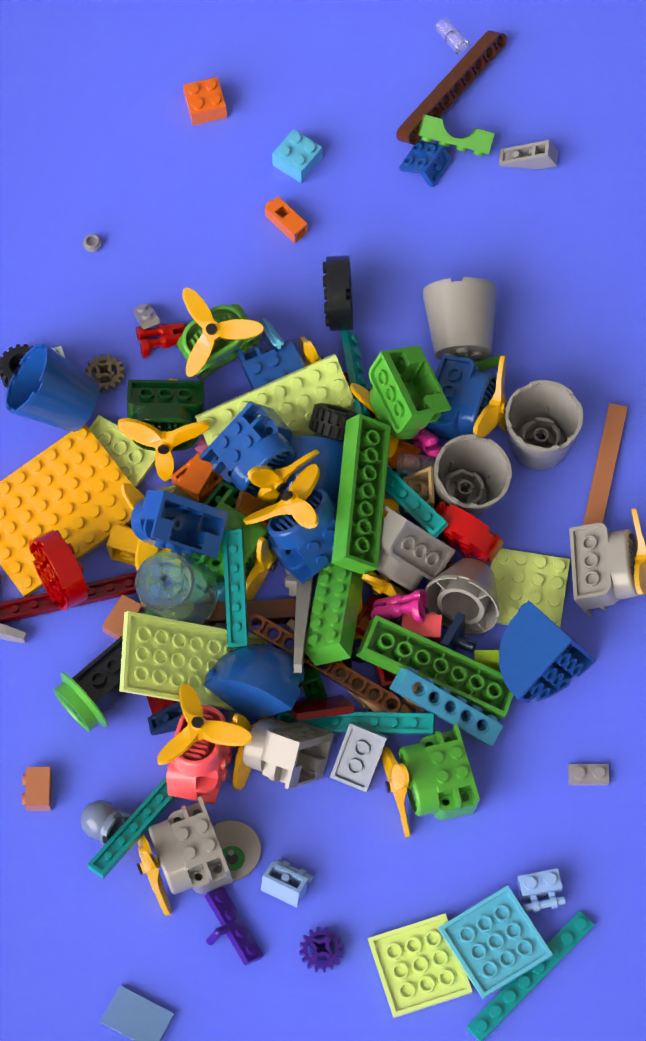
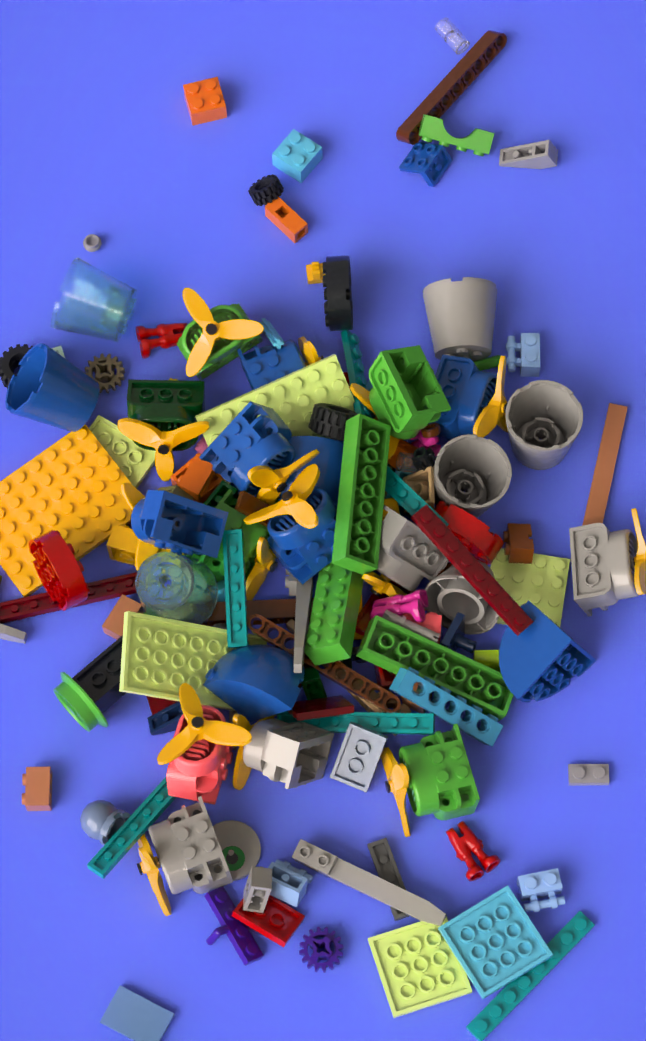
(93, 303): none -> clear light blue cone
(145, 316): light grey plate -> none
(257, 889): none -> light grey brick
(266, 190): none -> black tyre
(276, 922): none -> red plate
(315, 272): none -> yellow tile
(367, 883): none -> light grey piece
(386, 868): none -> dark grey plate
(412, 626): none -> light grey pin
(423, 458): none -> black gear
(431, 430): none -> reddish brown tile
(465, 846): none -> red piece
(472, 570): none -> dark red plate
(518, 545): none -> dark orange brick
(529, 354): none -> light blue brick

